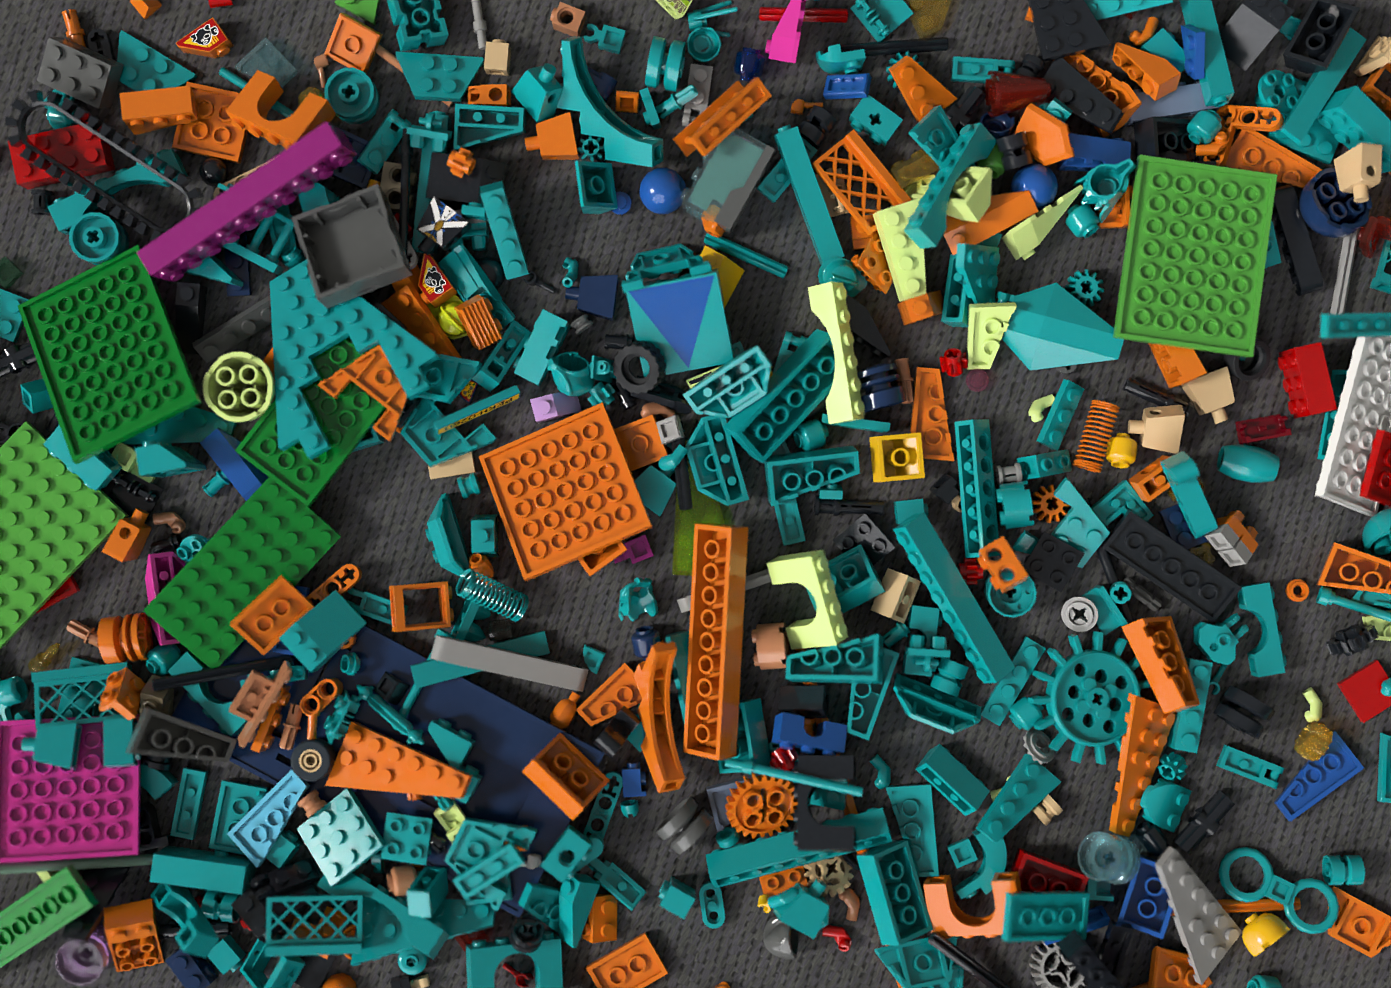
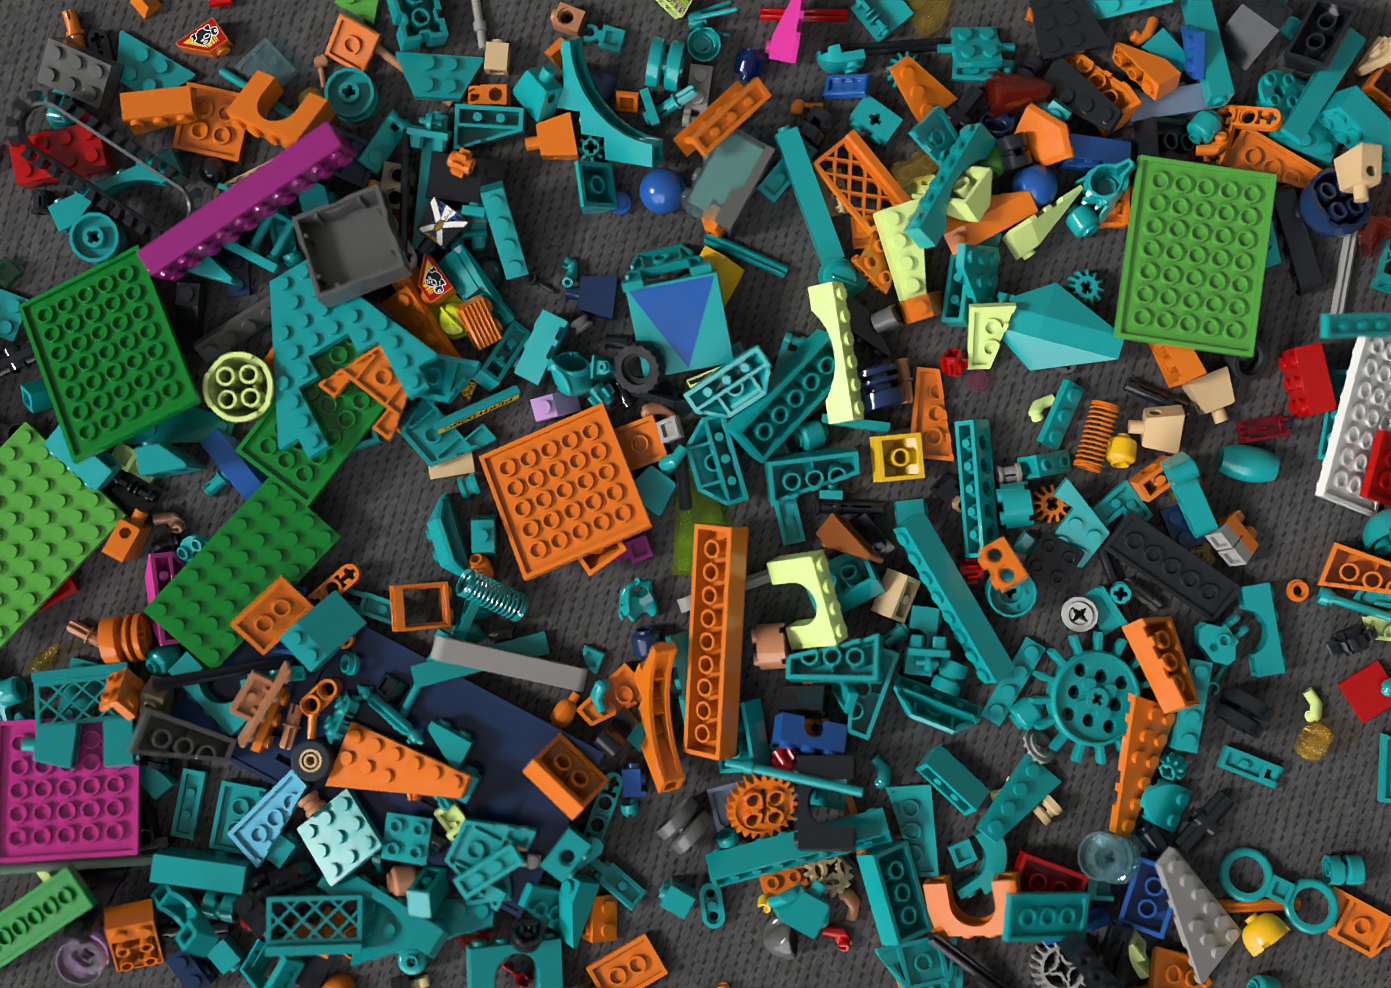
(554, 53): none -> orange slope
(597, 694): none -> teal arm
(841, 536): none -> dark orange slope
(845, 695): none -> teal tile
(886, 319): none -> dark grey piece
(976, 47): none -> teal plate
(1138, 956): none -> yellowish green slope
(1318, 779): blue wing -> none

